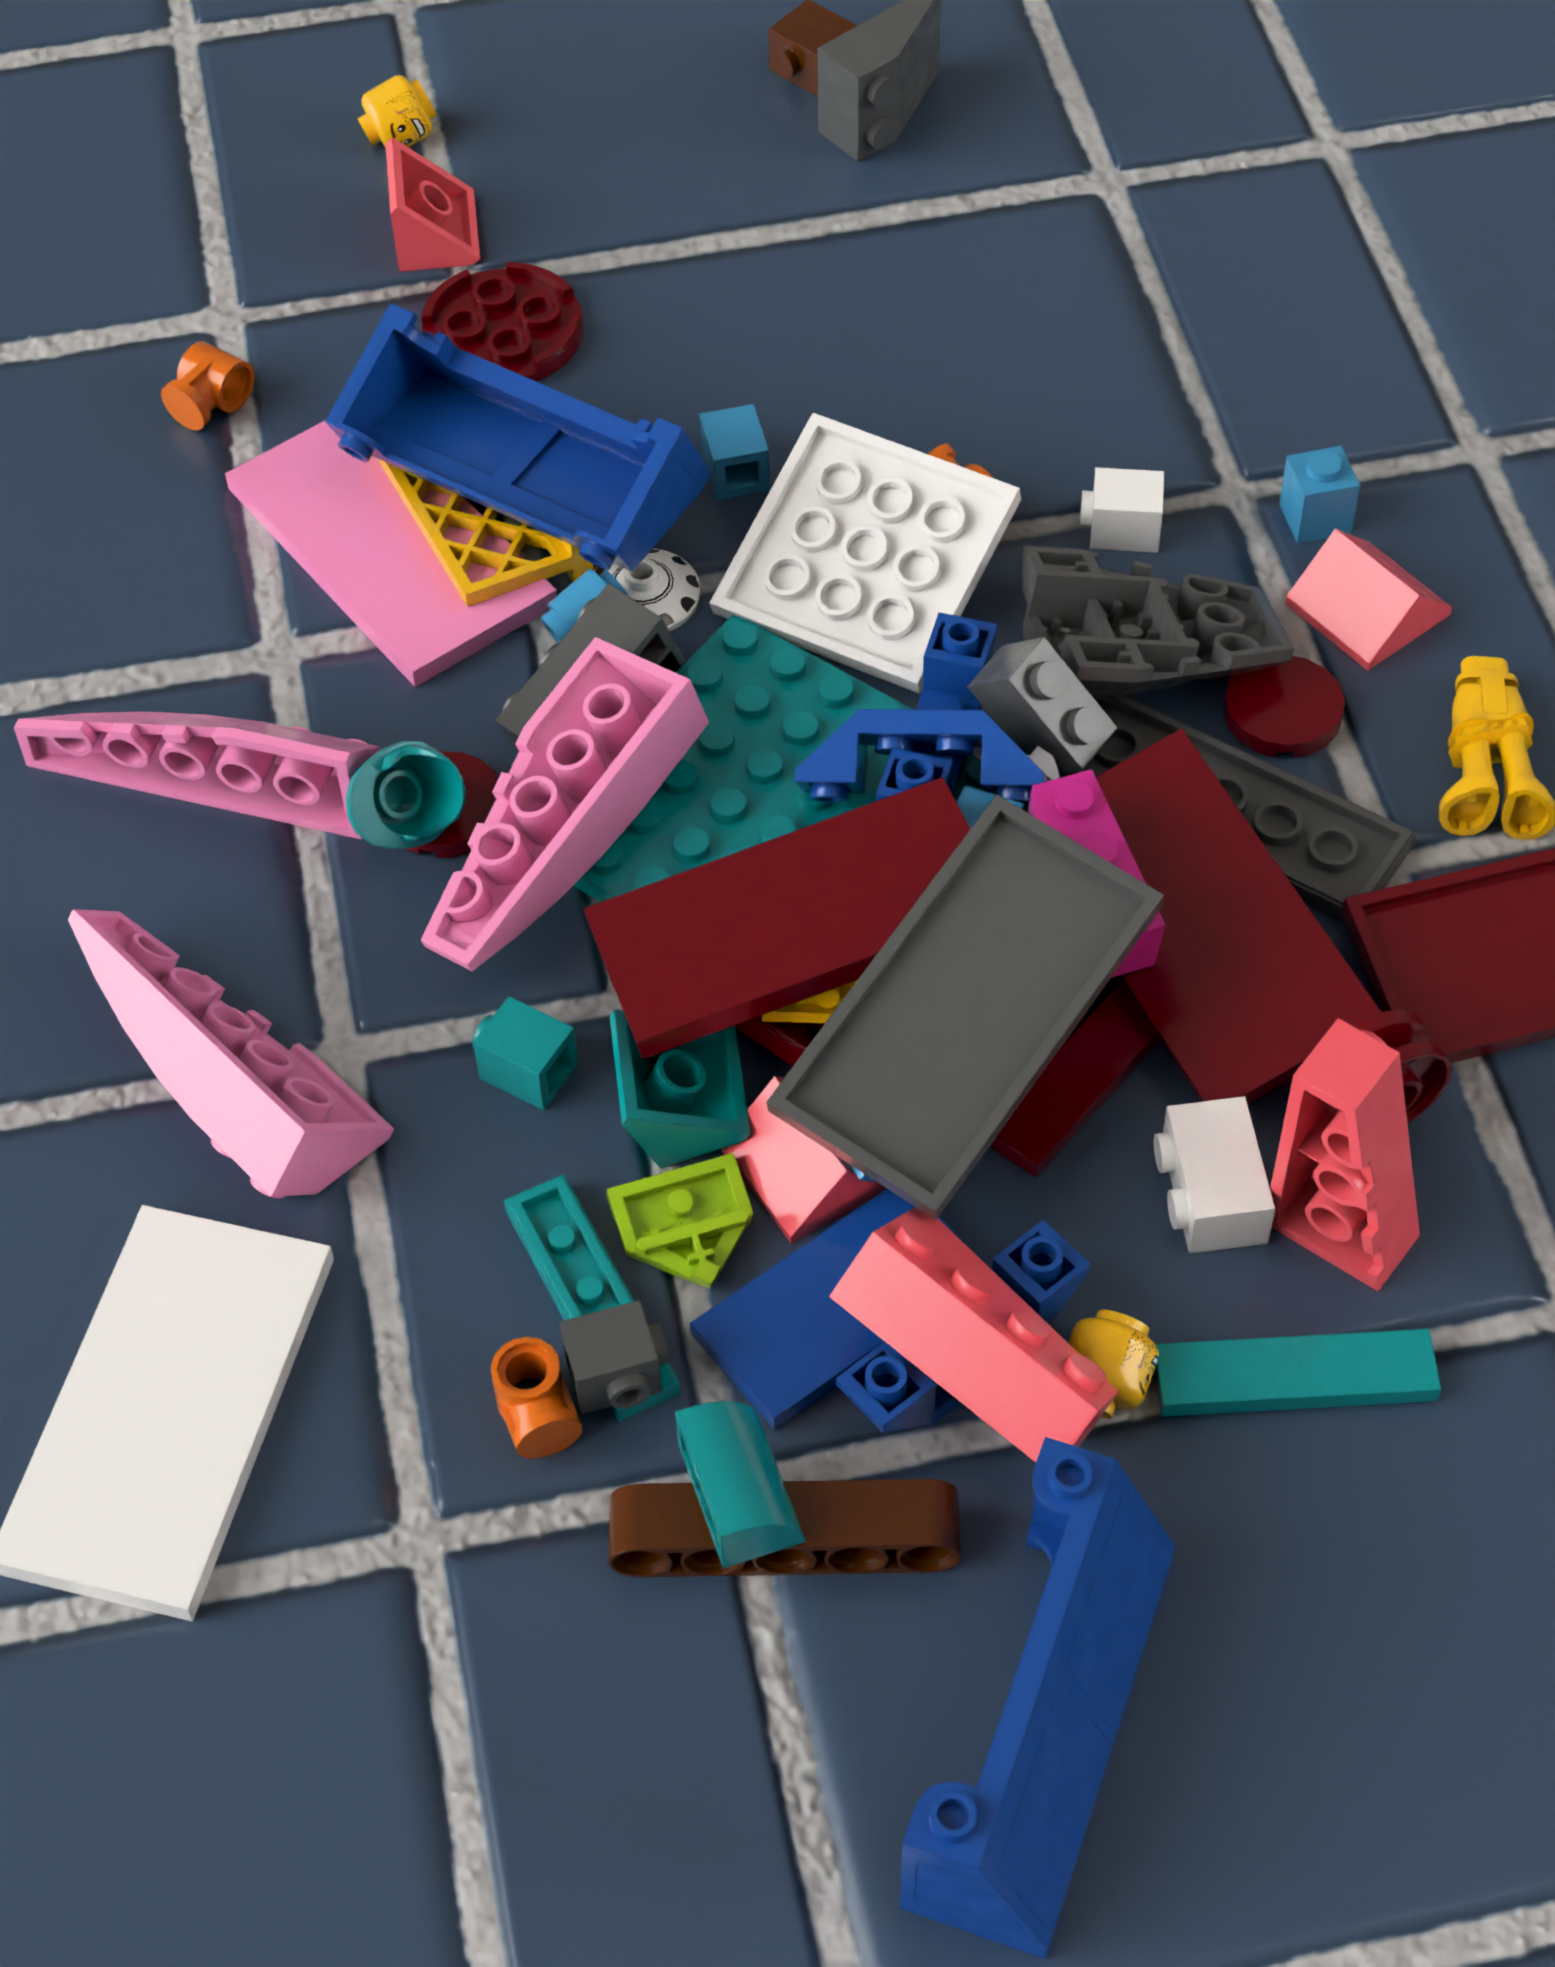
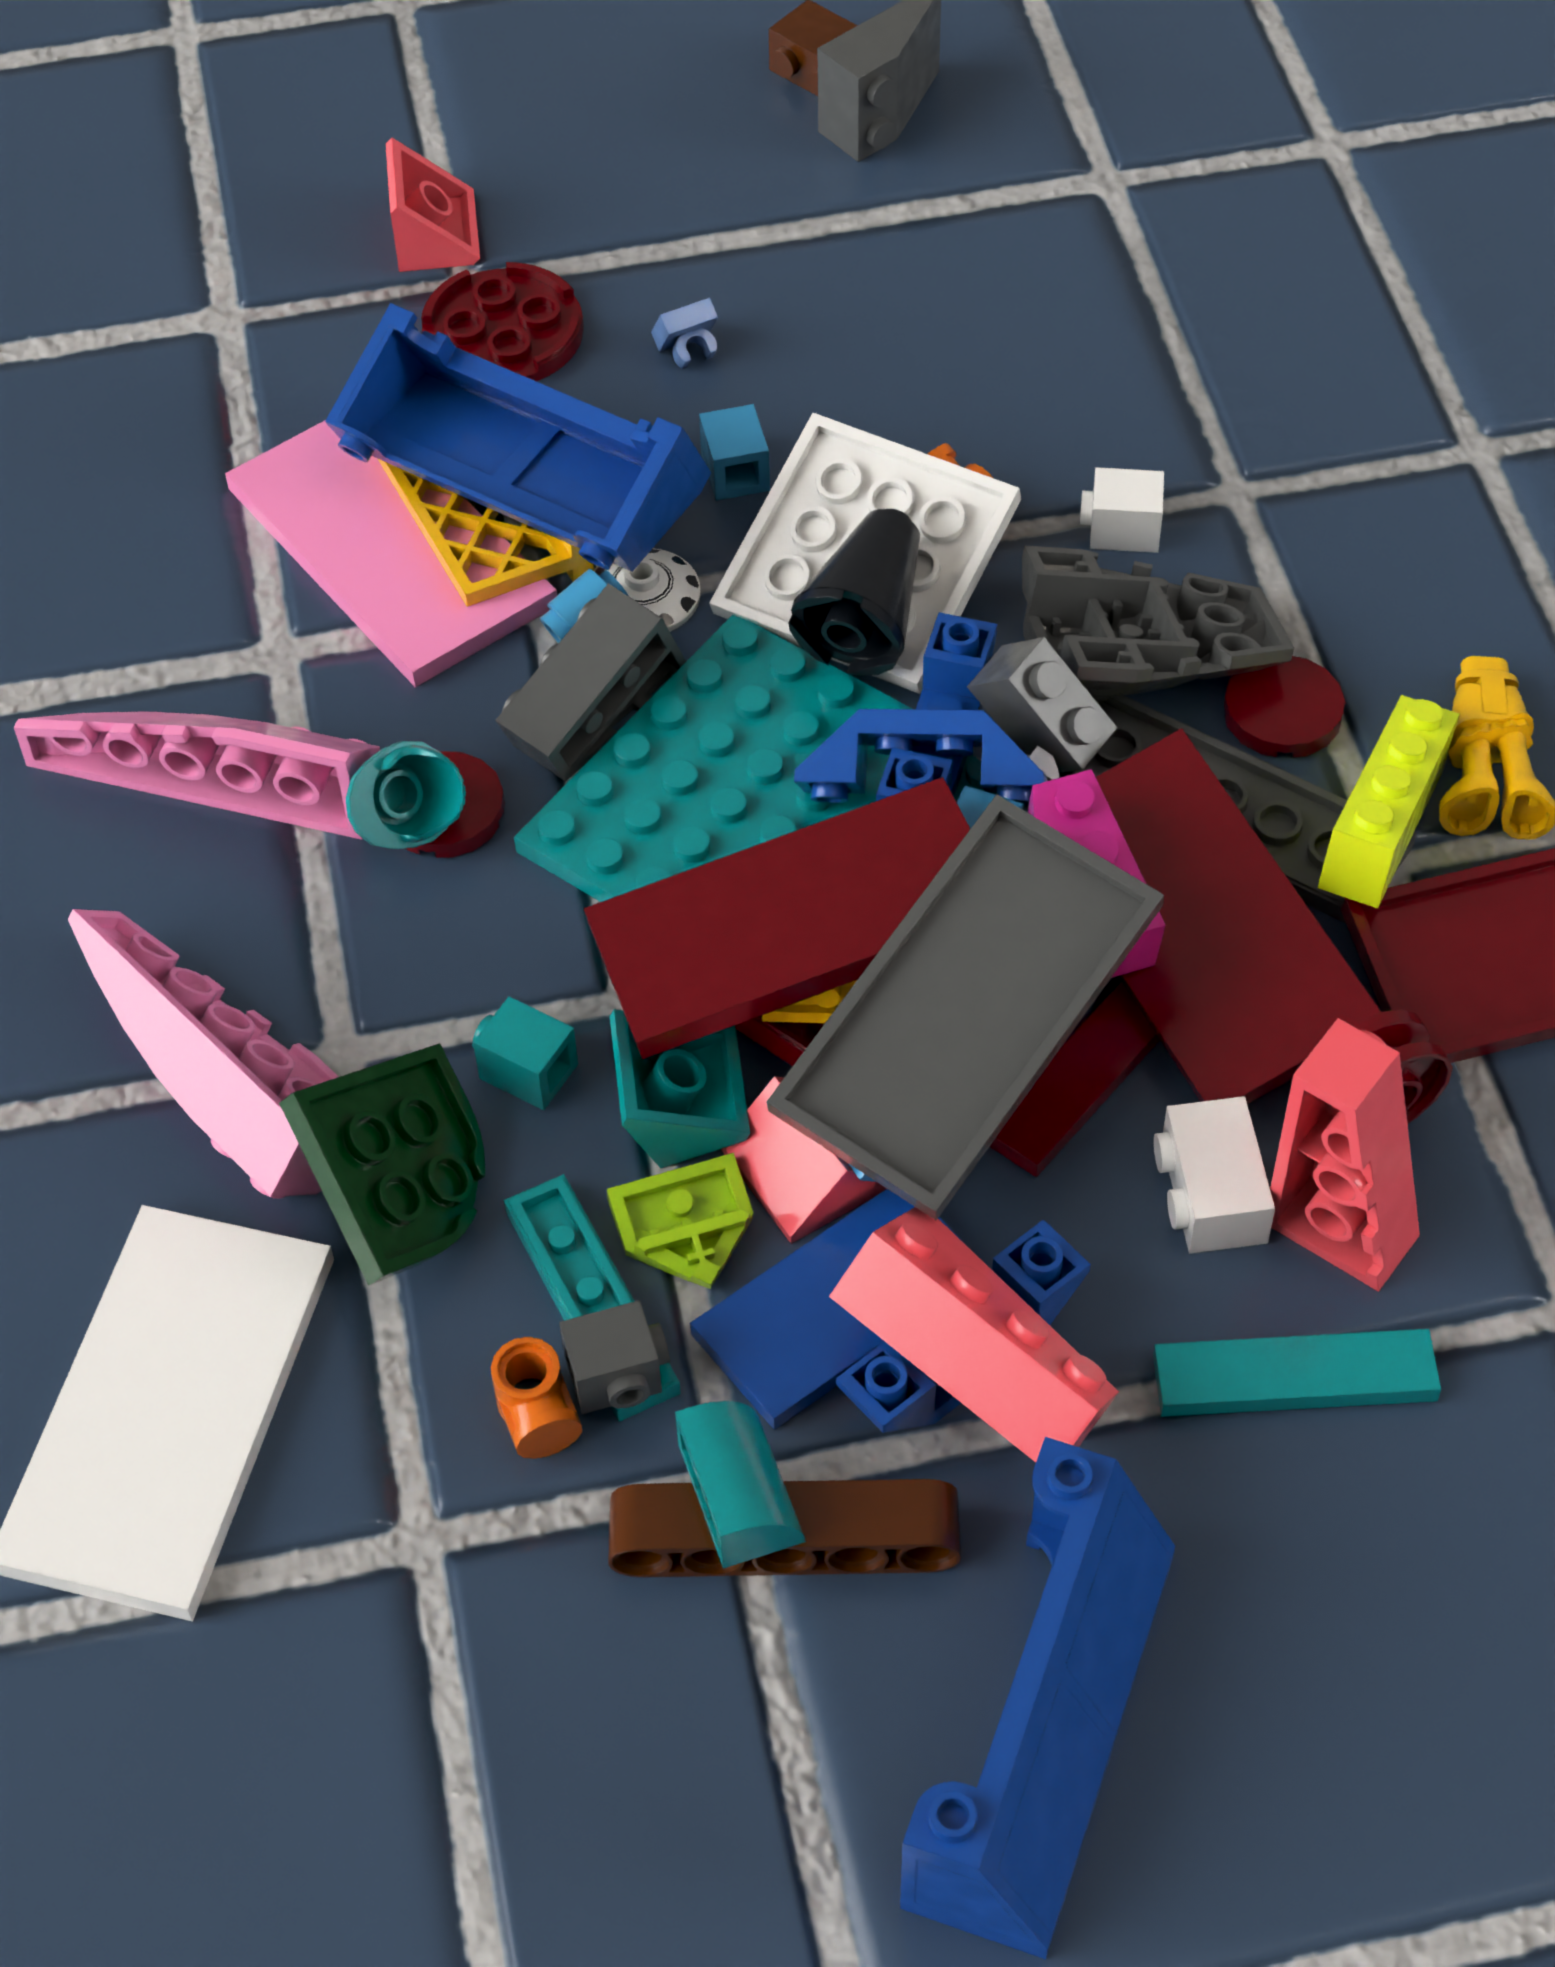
(207, 381): orange piece -> none
(393, 1157): none -> dark green plate
(397, 111): yellow head -> none
(574, 788): bright pink wedge -> none
(687, 326): none -> medium blue tile
(861, 596): none -> black cone
(1123, 1353): yellow head -> none
(1319, 494): dark azure brick -> none
(1364, 600): slope -> none
(1388, 801): none -> neon yellow brick

